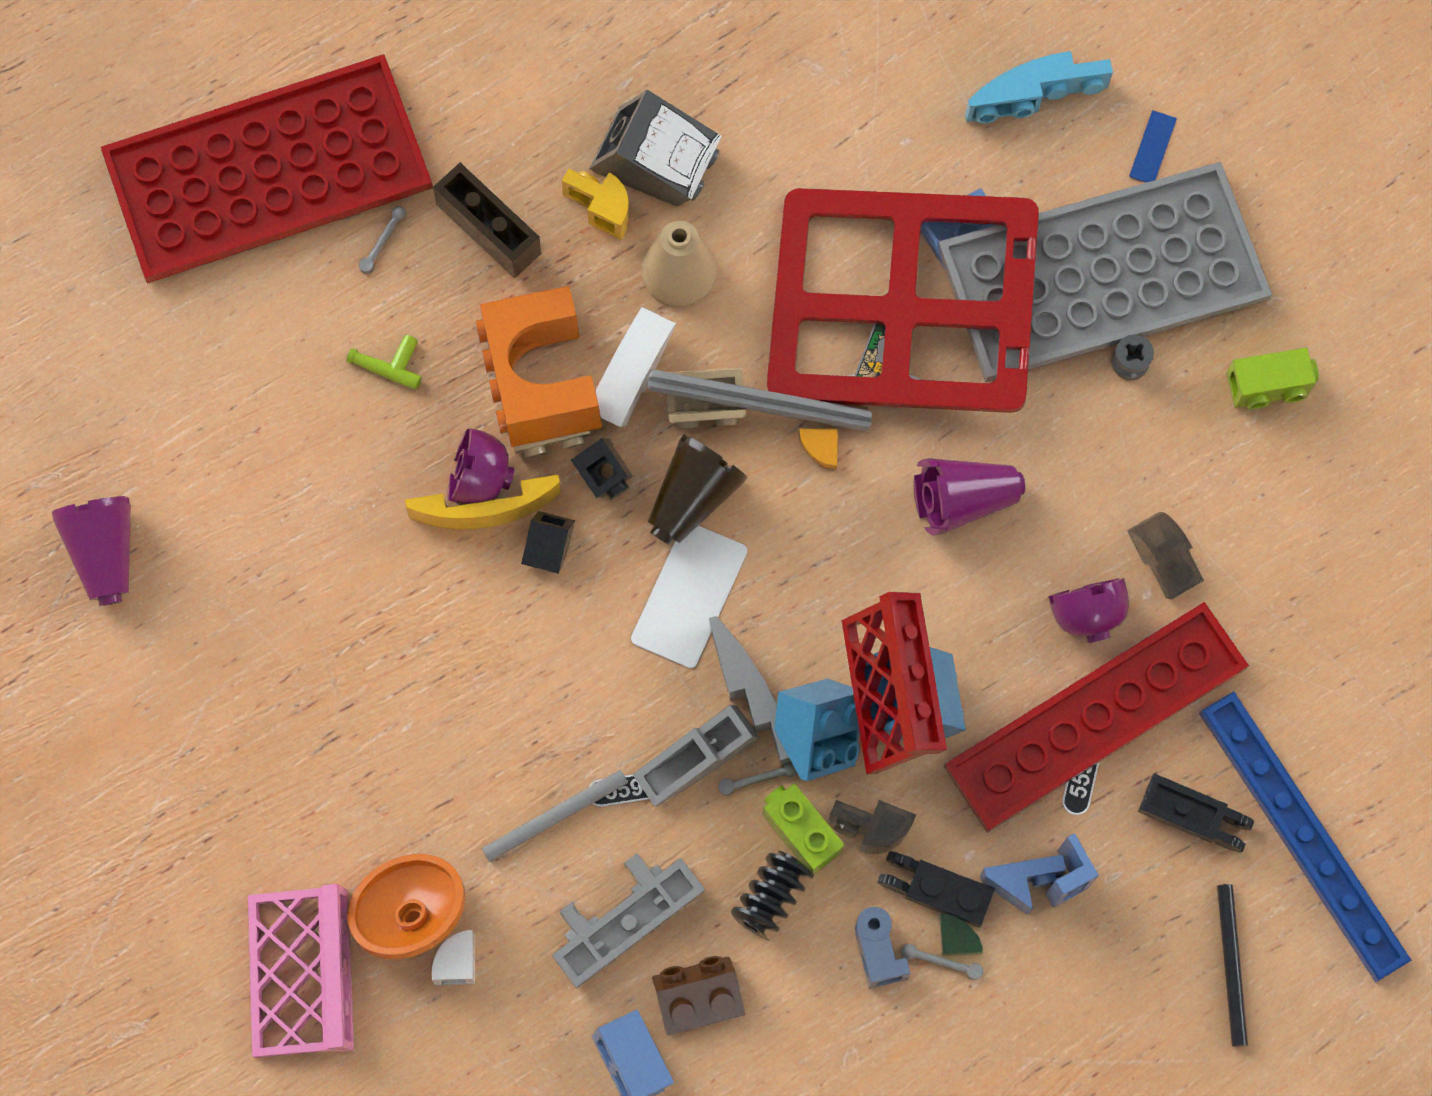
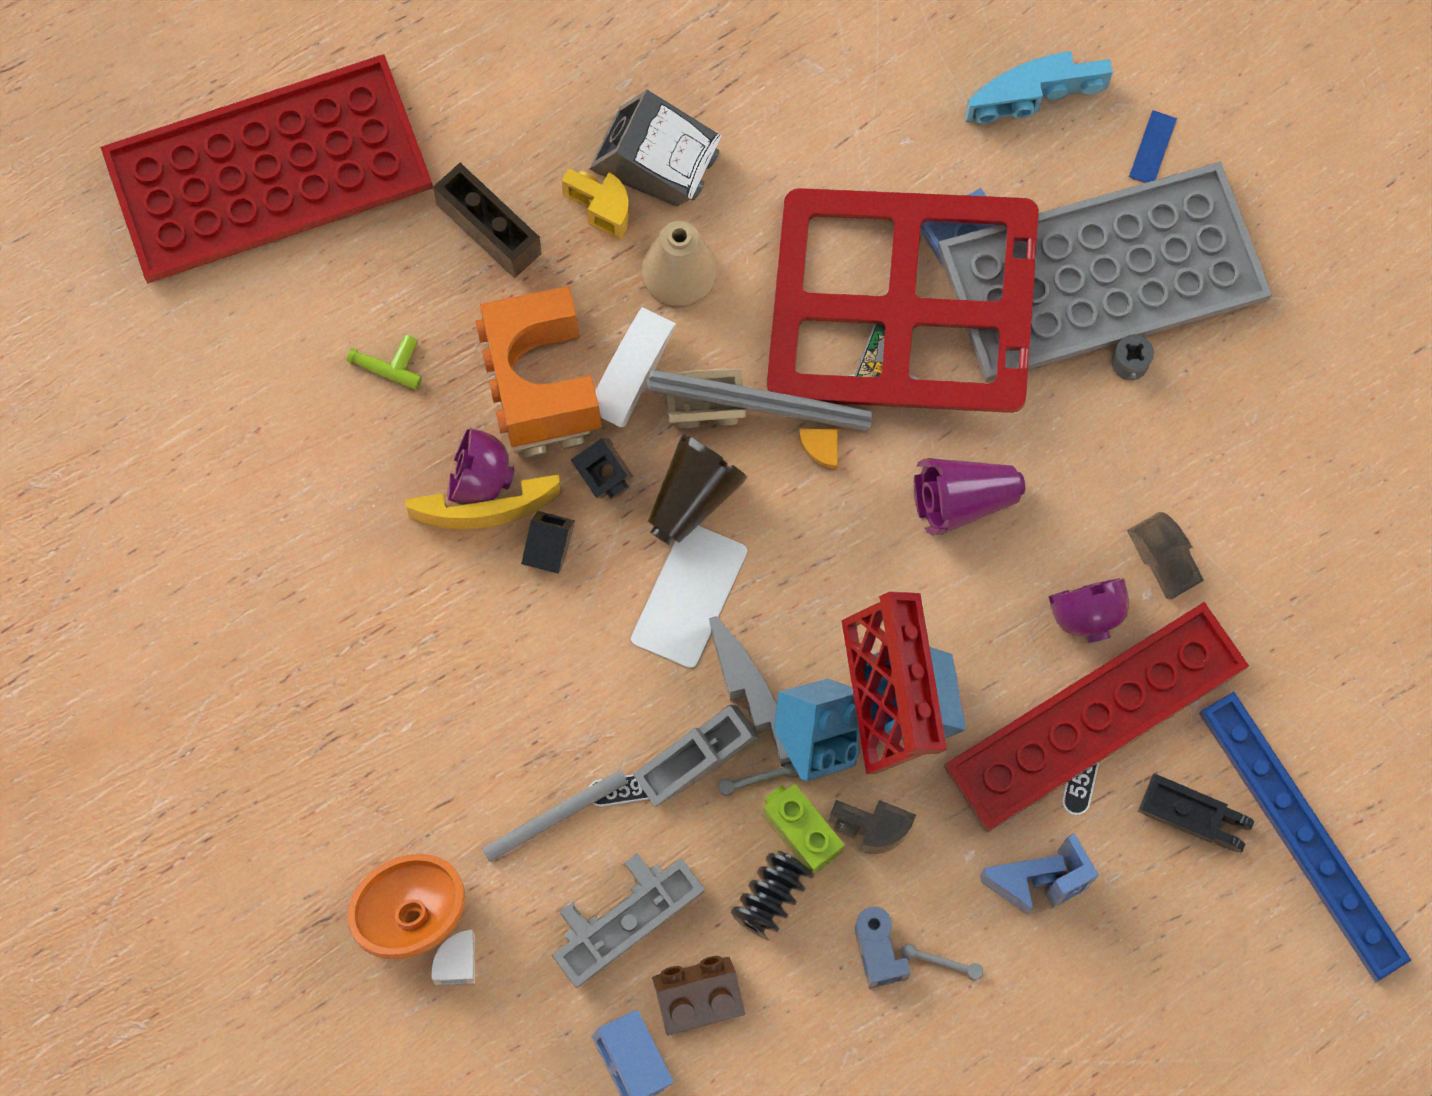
(98, 545): magenta cone -> none
(333, 963): bright pink fence -> none
(366, 264): light grey hinge -> none
(939, 889): black hinge -> none
(958, 937): clear green tile -> none
(1232, 965): black bar -> none
(1272, 377): lime brick -> none

